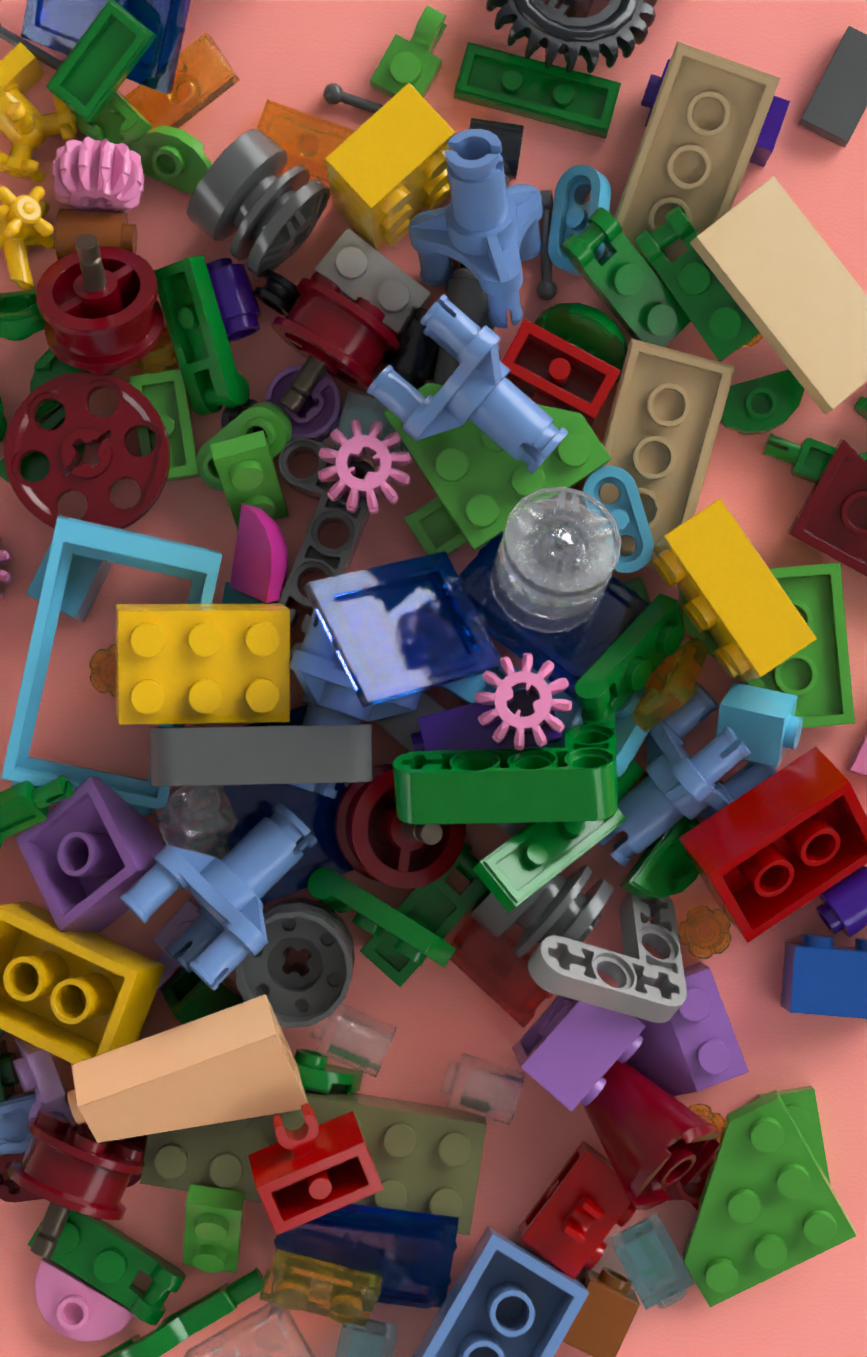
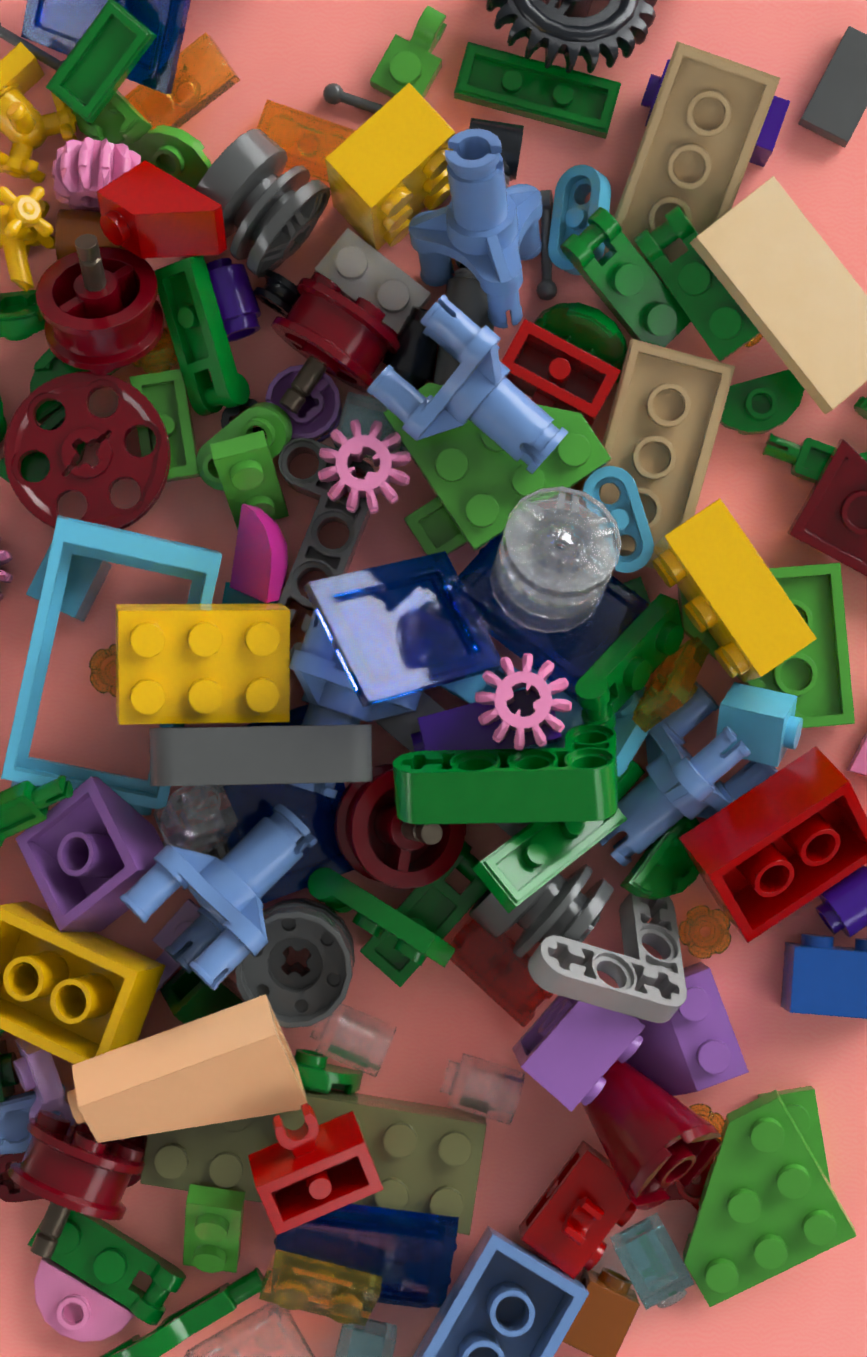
(160, 215): none -> red slope

